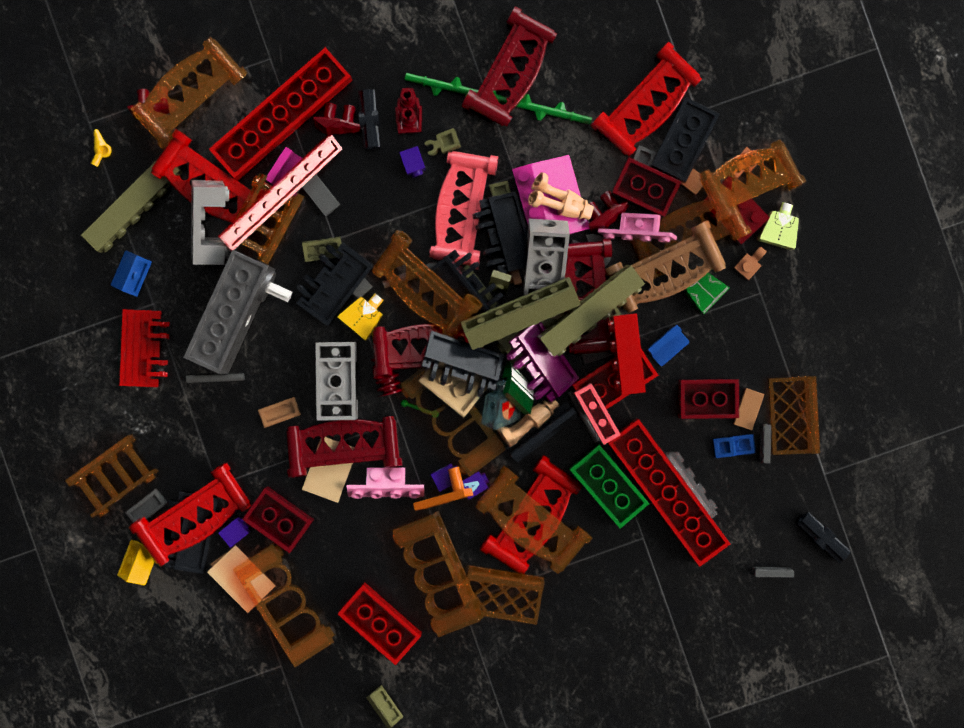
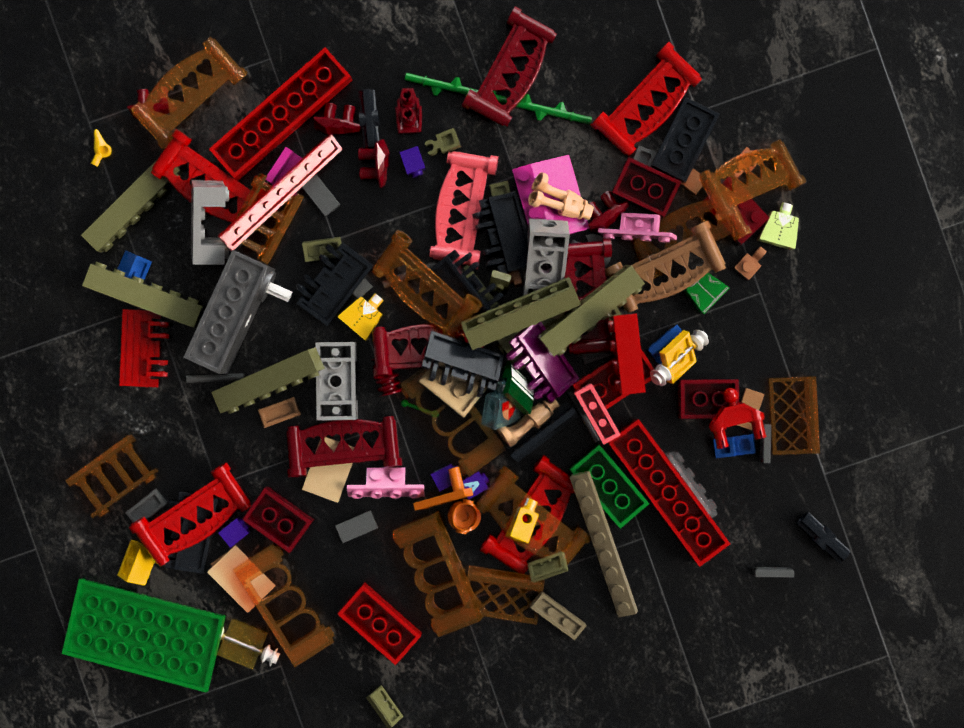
(142, 295): none -> olive brick
(143, 635): none -> green plate
(244, 645): none -> clear yellow plate
(268, 380): none -> olive brick
(356, 526): none -> dark grey tile
(380, 155): none -> dark red connector
(464, 516): none -> orange cap
(518, 529): none -> yellow torso
(547, 567): none -> olive plate
(558, 615): none -> dark tan plate
(603, 543): none -> dark tan plate
(678, 356): none -> yellow plate
(734, 415): none -> red connector

